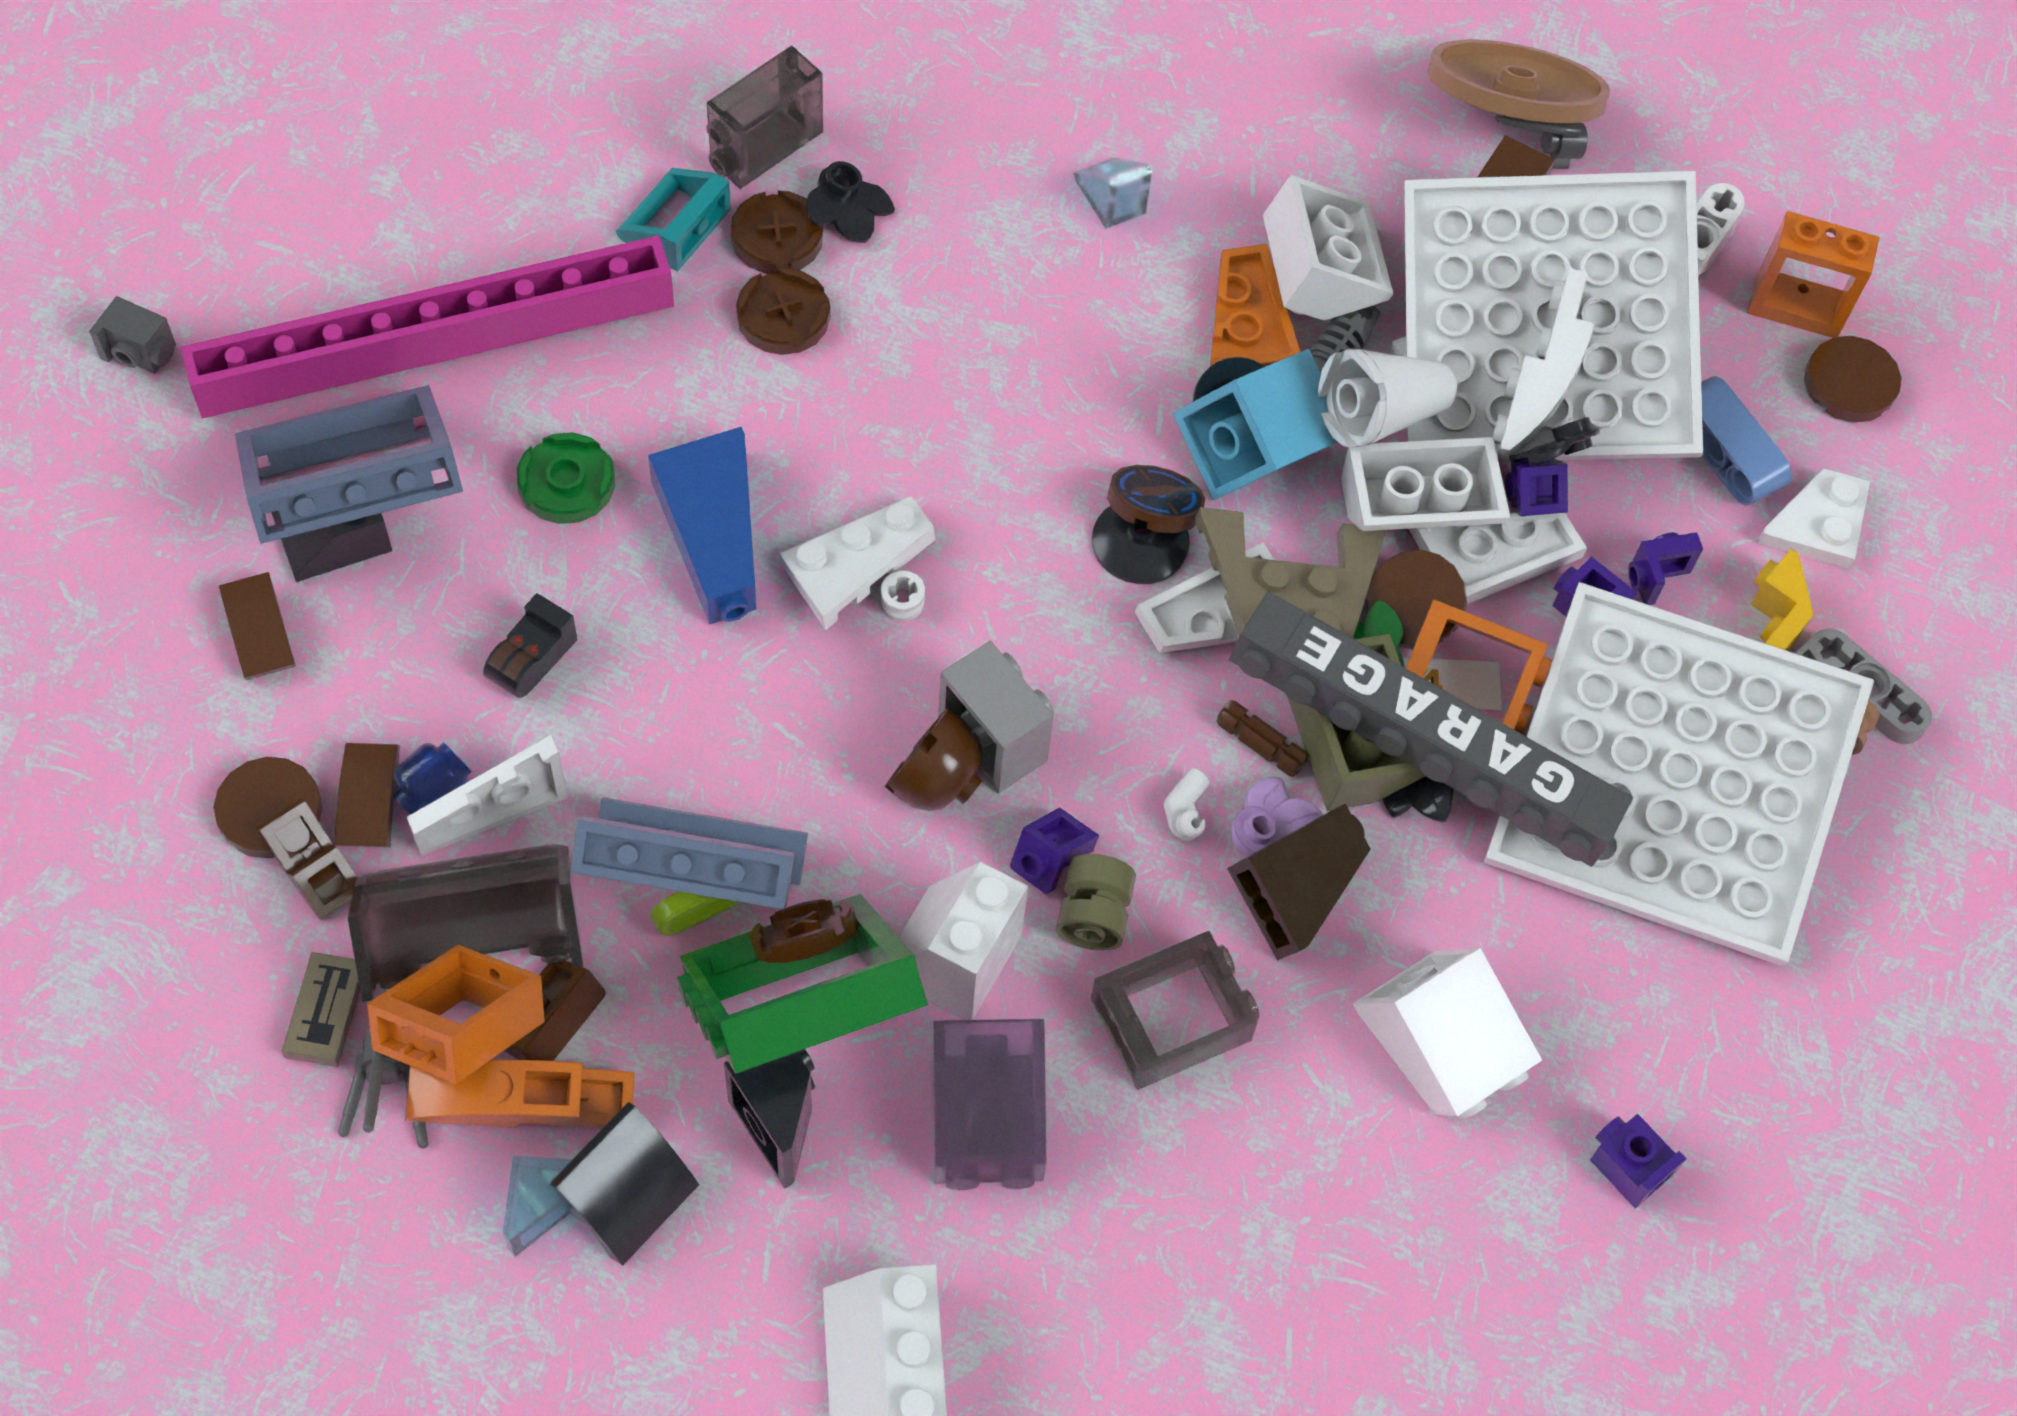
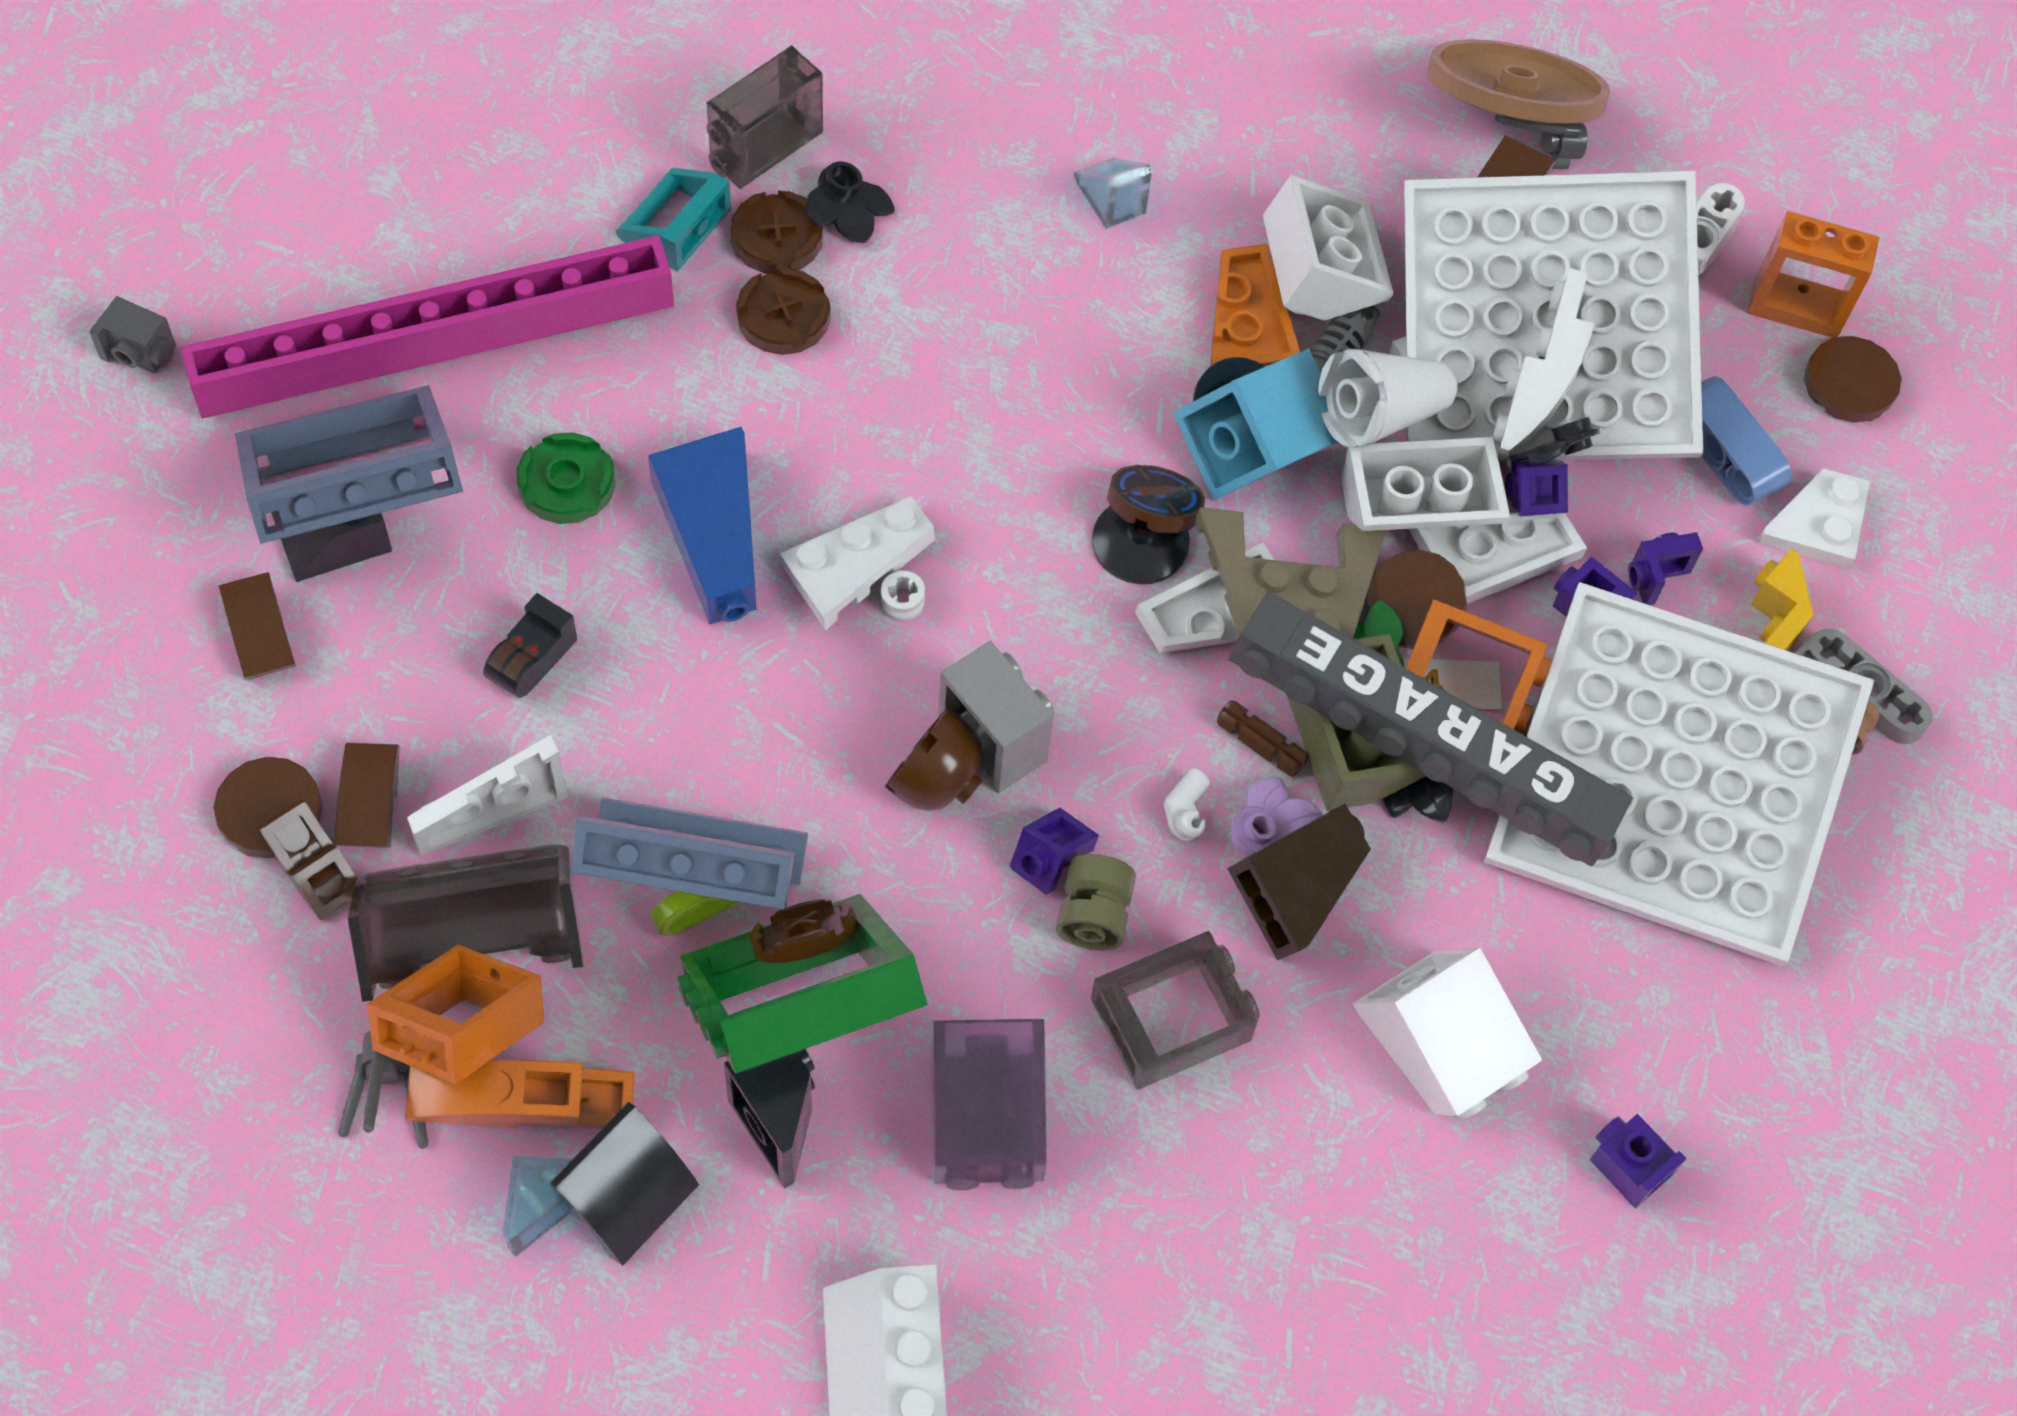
(323, 1010): dark tan tile -> none
(428, 776): clear blue head -> none
(567, 1003): reddish brown slope -> none
(965, 935): white slope -> none

